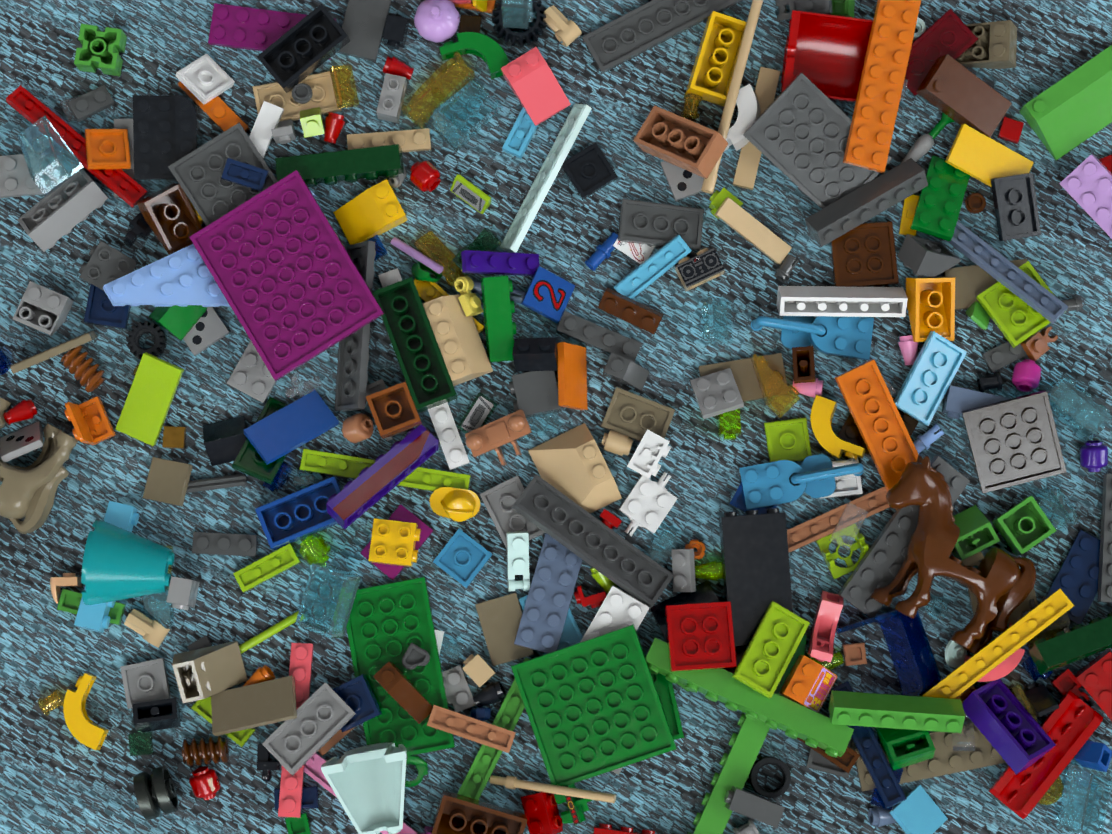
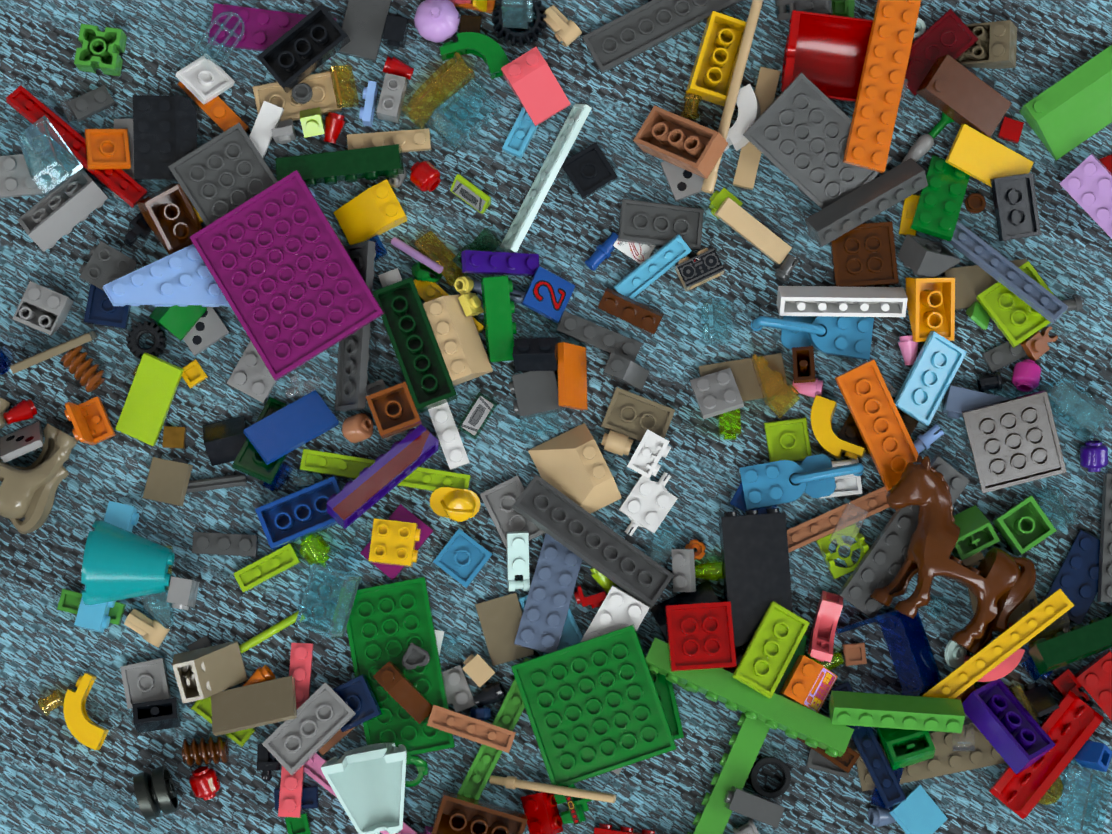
(67, 580): light nougat plate -> none
(140, 743): clear green plate -> none
(193, 374): none -> yellow tile
(221, 45): none -> clear light blue window
(245, 174): dark blue plate -> none
(370, 96): none -> light blue plate
(498, 434): nougat piece -> none
(609, 519): red plate -> none

